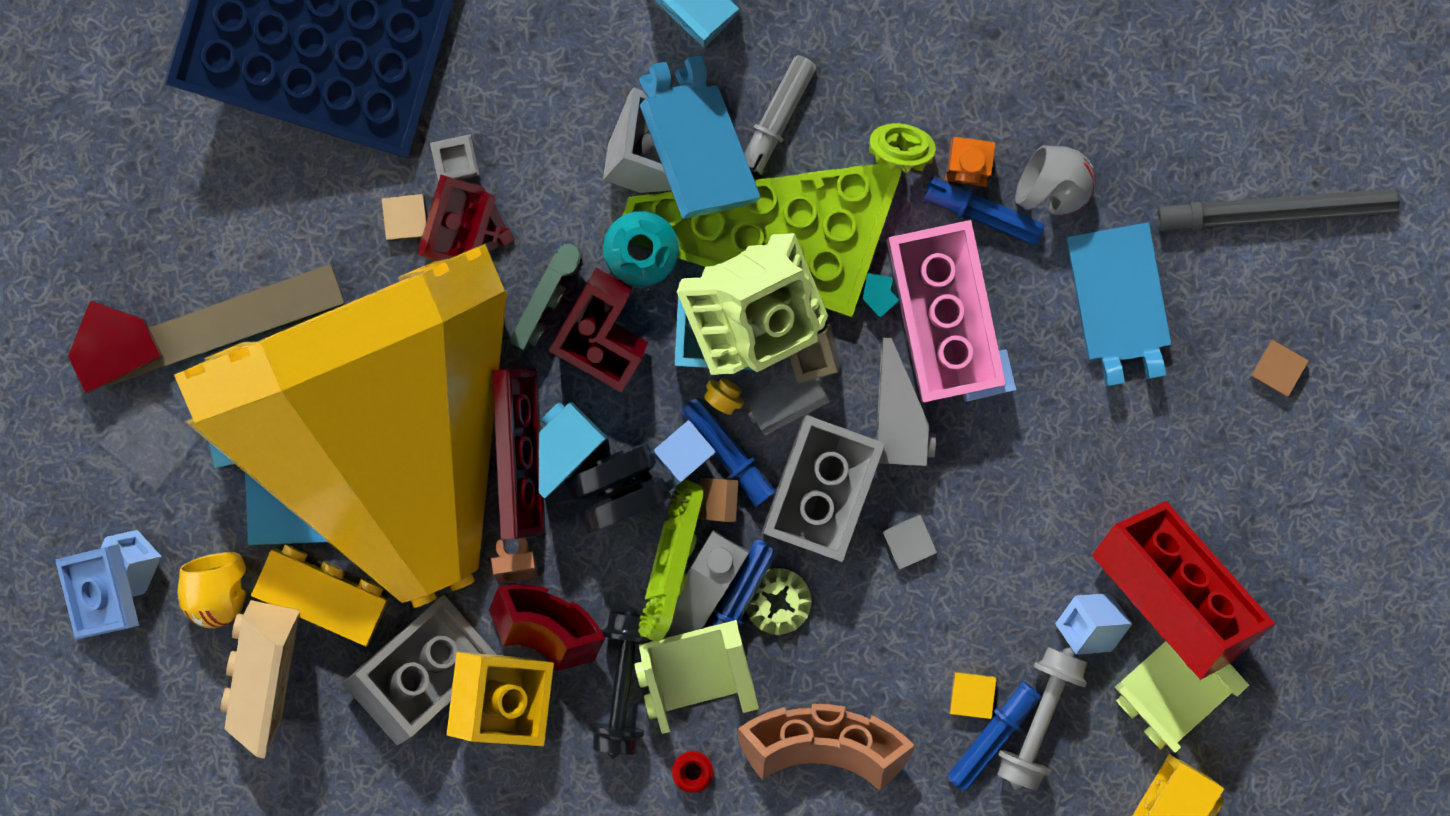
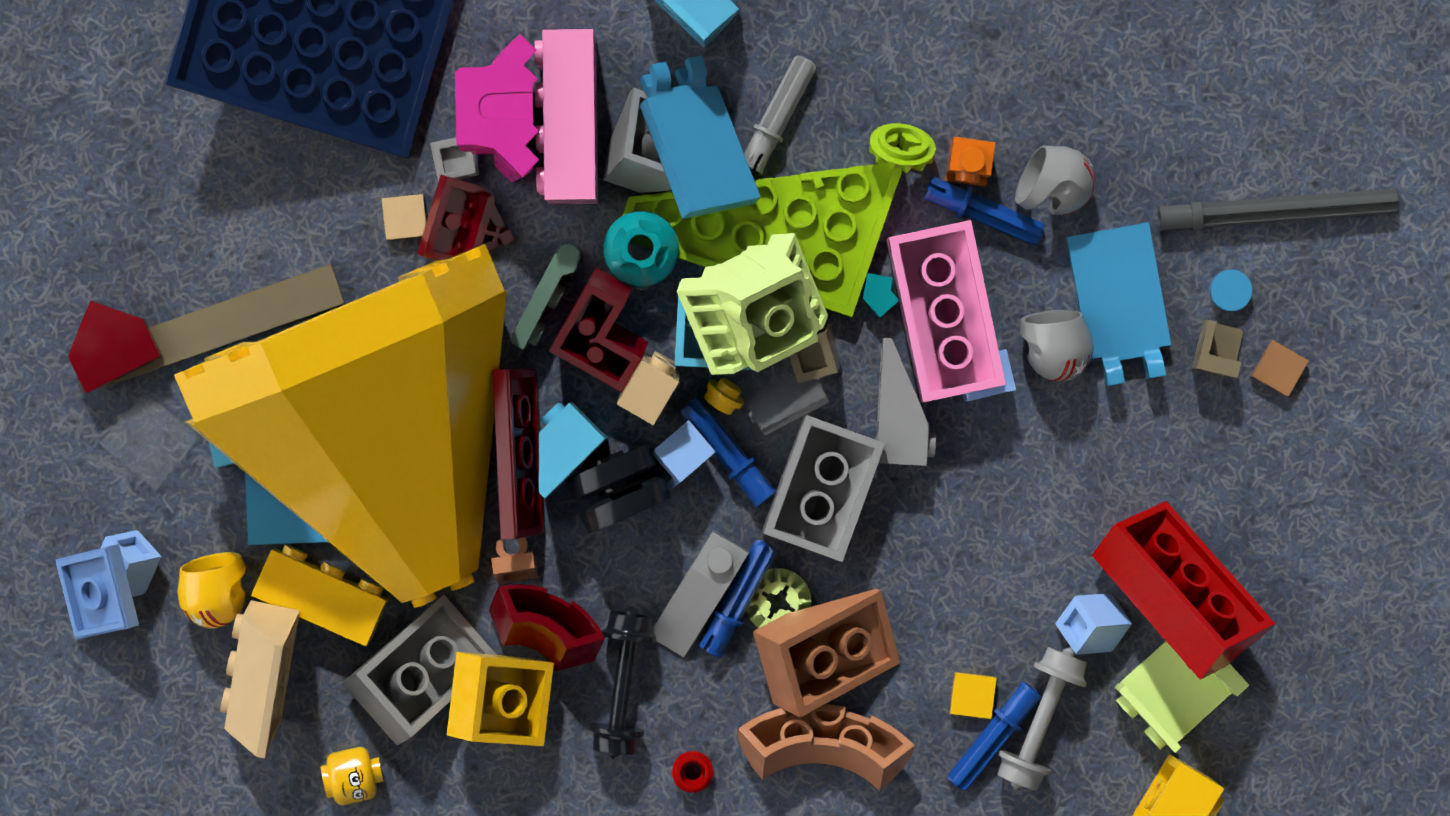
(351, 776): none -> yellow head
(497, 110): none -> dark pink slope
(569, 116): none -> bright pink brick
(650, 387): none -> tan brick
(673, 550): lime plate -> none
(695, 670): yellowish green panel -> none
(719, 499): medium nougat tile -> none
(826, 650): none -> nougat slope
(909, 541): light grey tile -> none
(1057, 343): none -> light grey helmet
(1218, 349): none -> dark tan panel
(1230, 290): none -> dark azure tile

